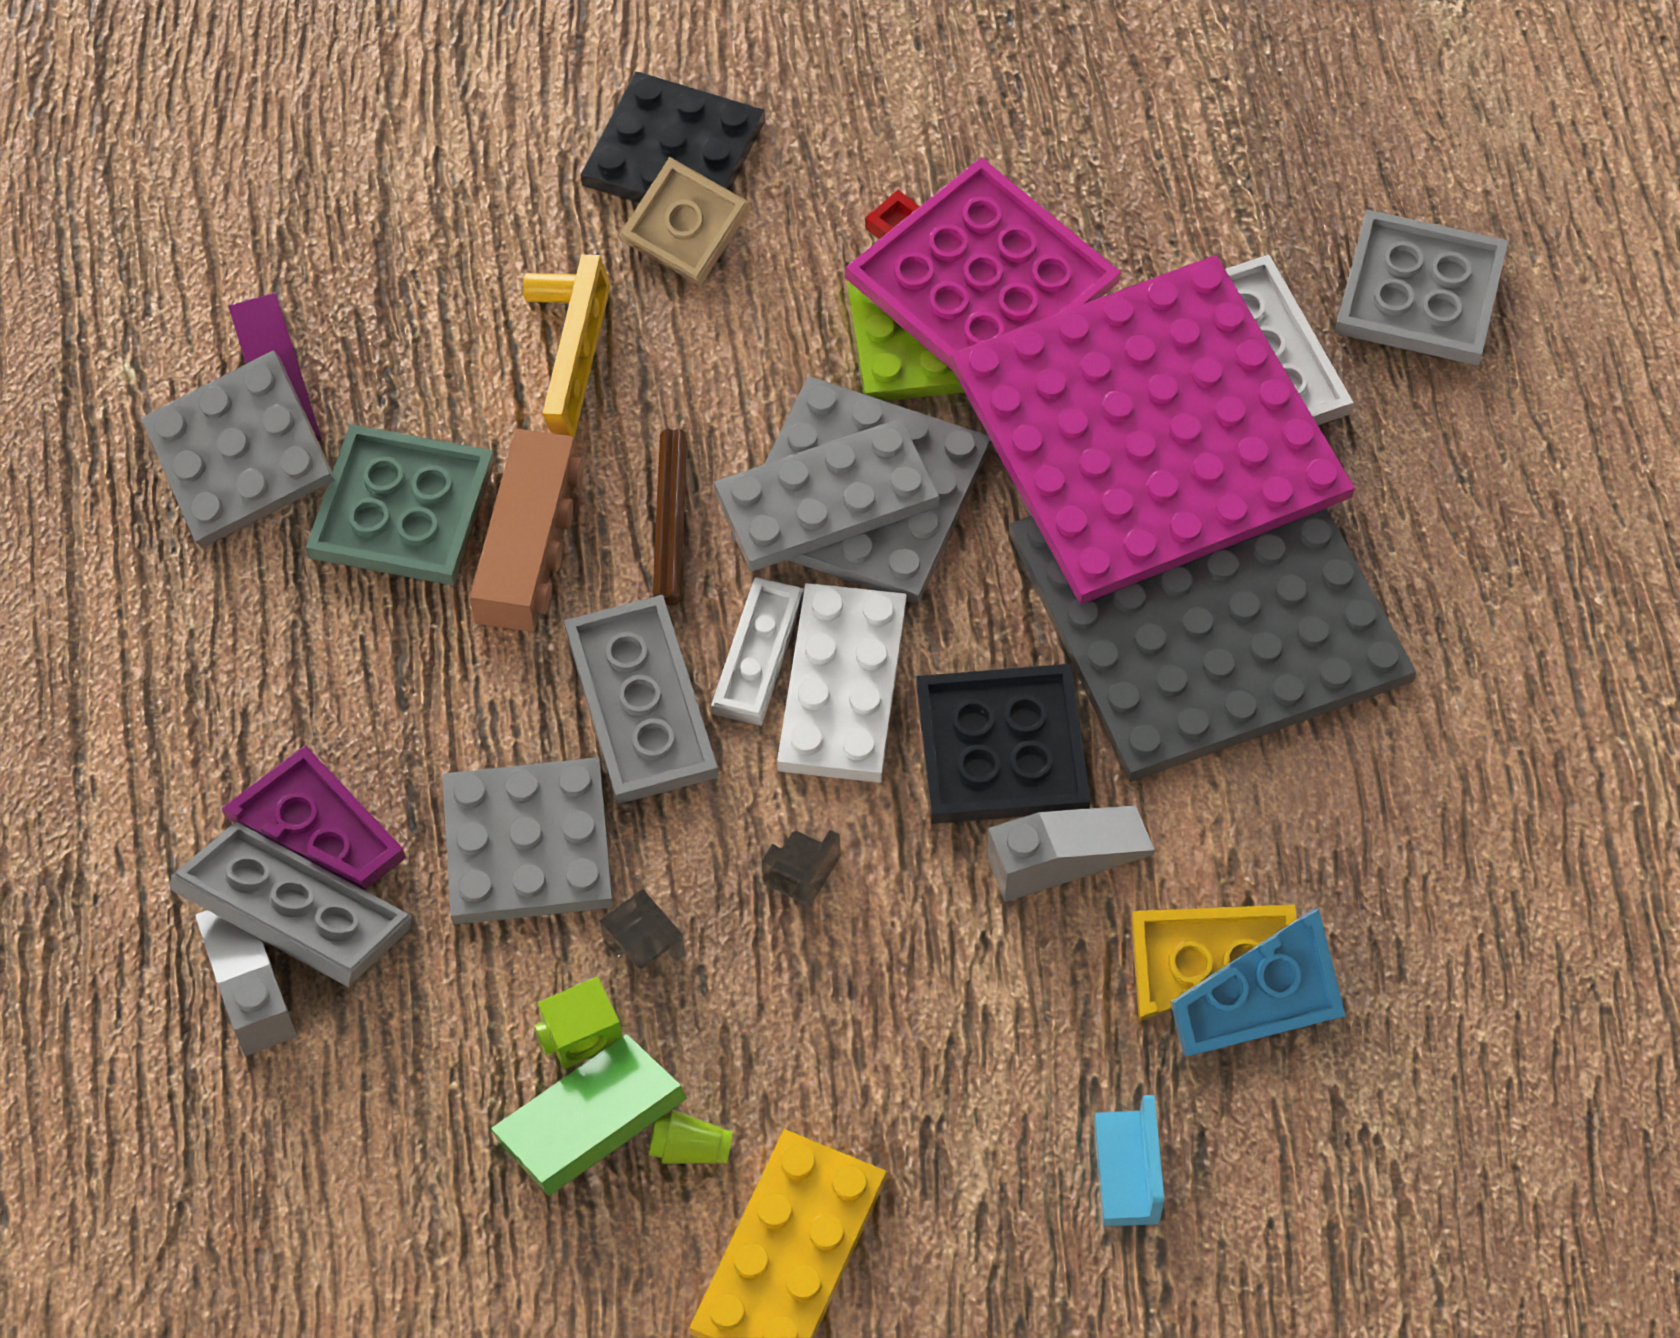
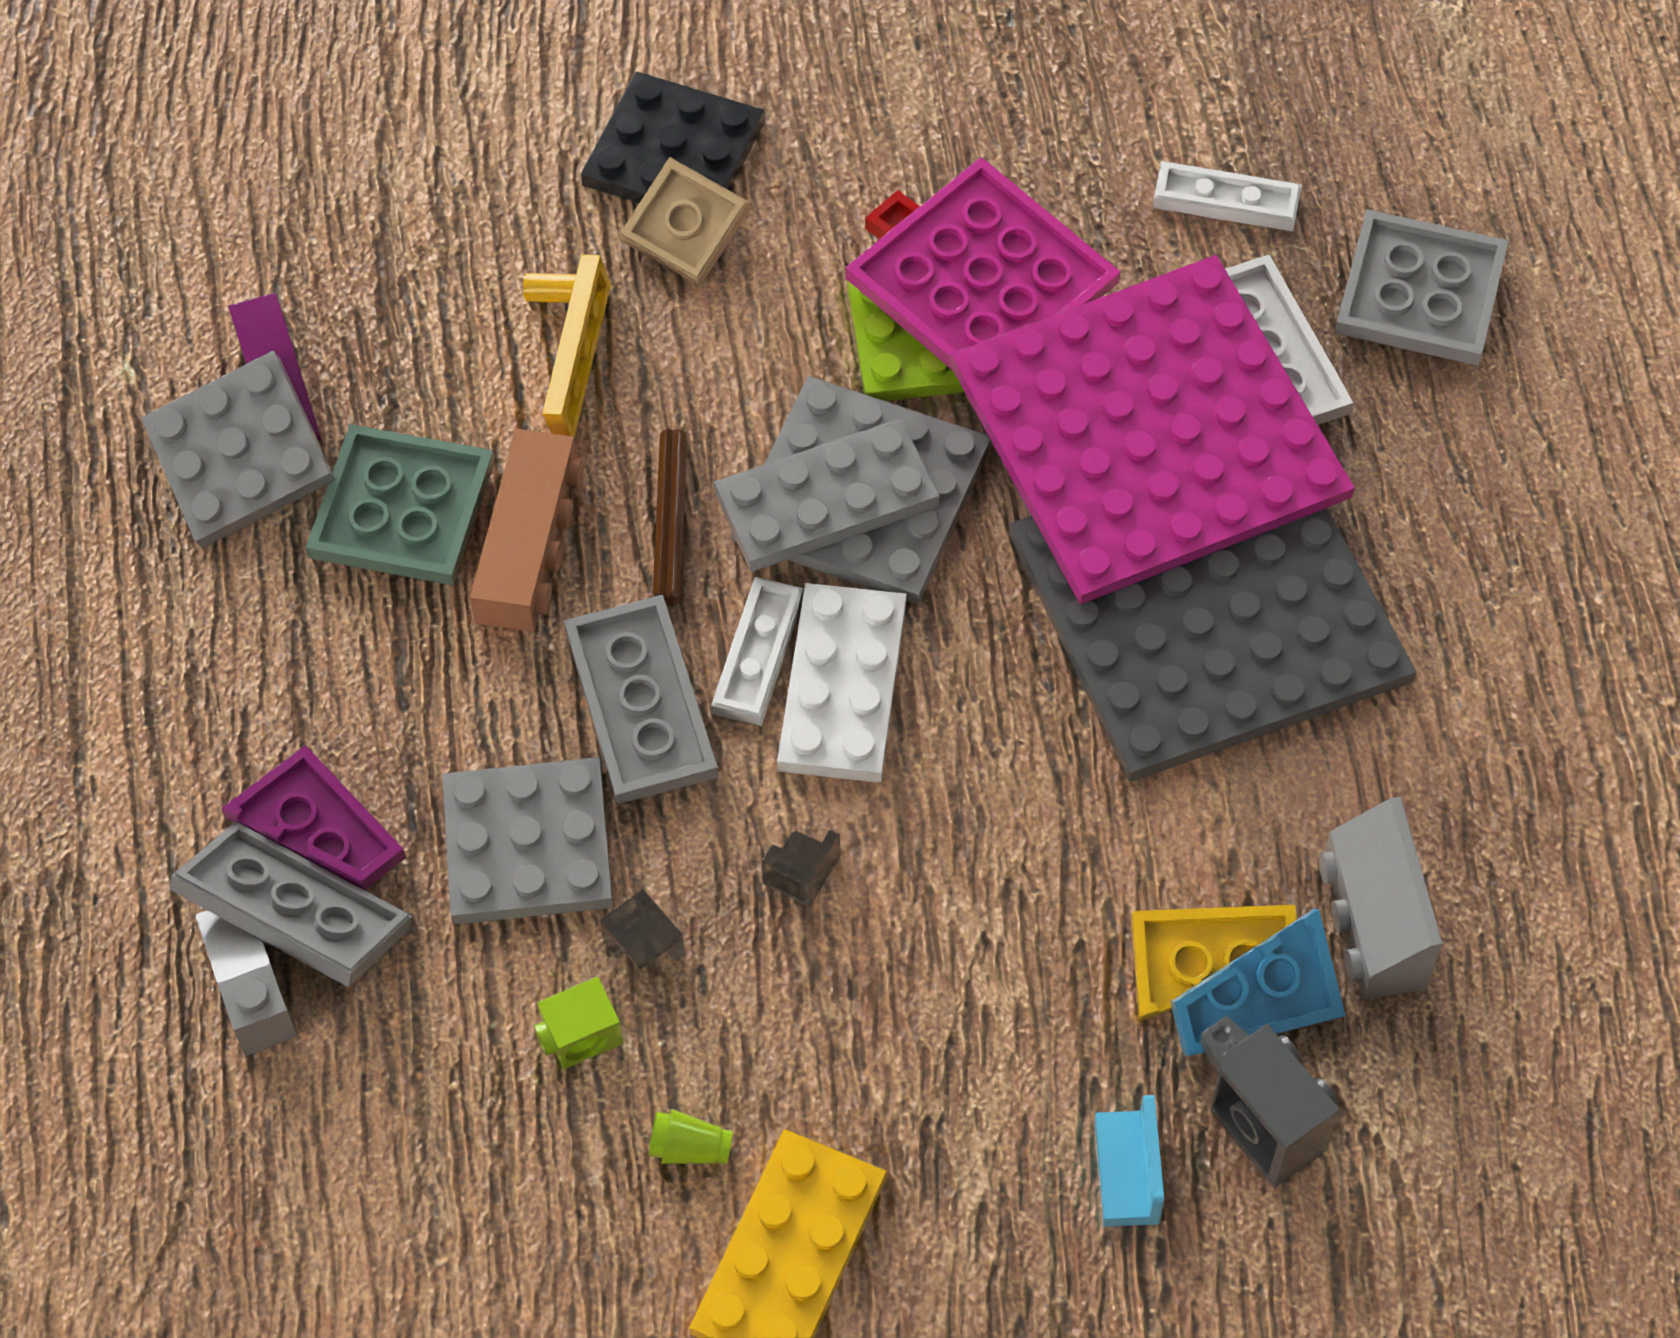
(588, 1114): tile -> none
(1002, 743): black plate -> none
(1064, 847): light grey slope -> none
(1227, 196): none -> white tile
(1269, 1099): none -> dark grey hinge
(1381, 902): none -> light grey slope

